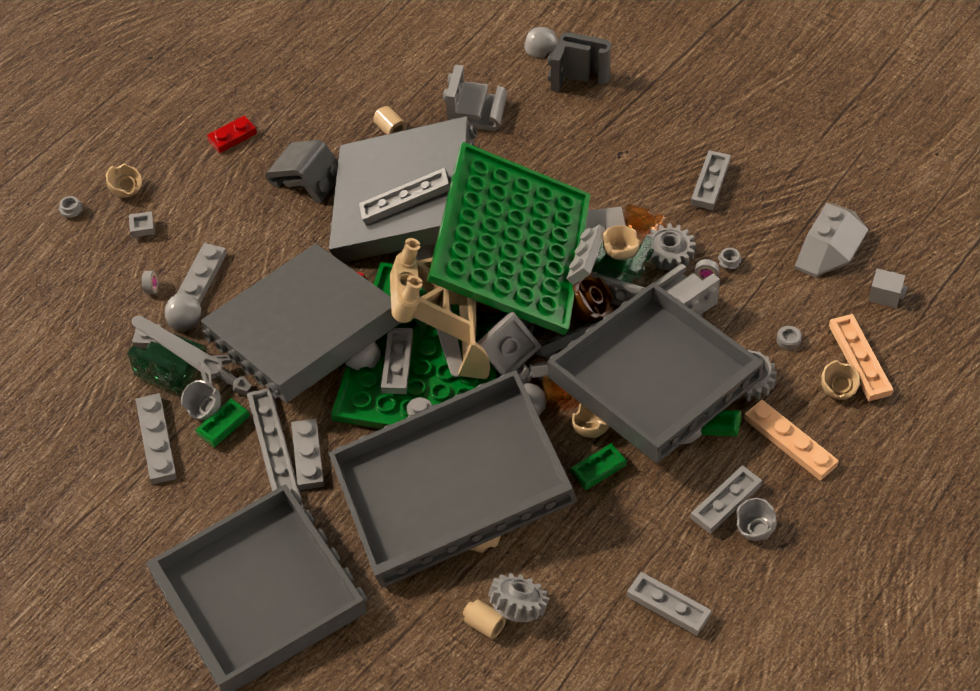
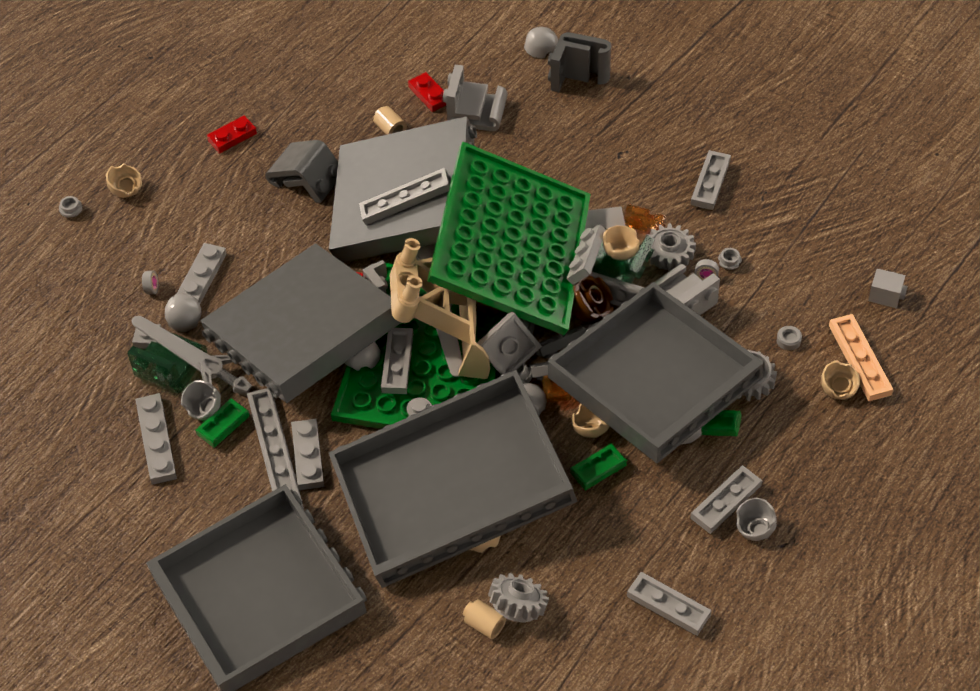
(141, 224): light grey plate -> none
(377, 274): none -> light grey bracket
(427, 91): none -> red plate
(791, 440): light nougat plate -> none
(831, 241): light grey wedge -> none

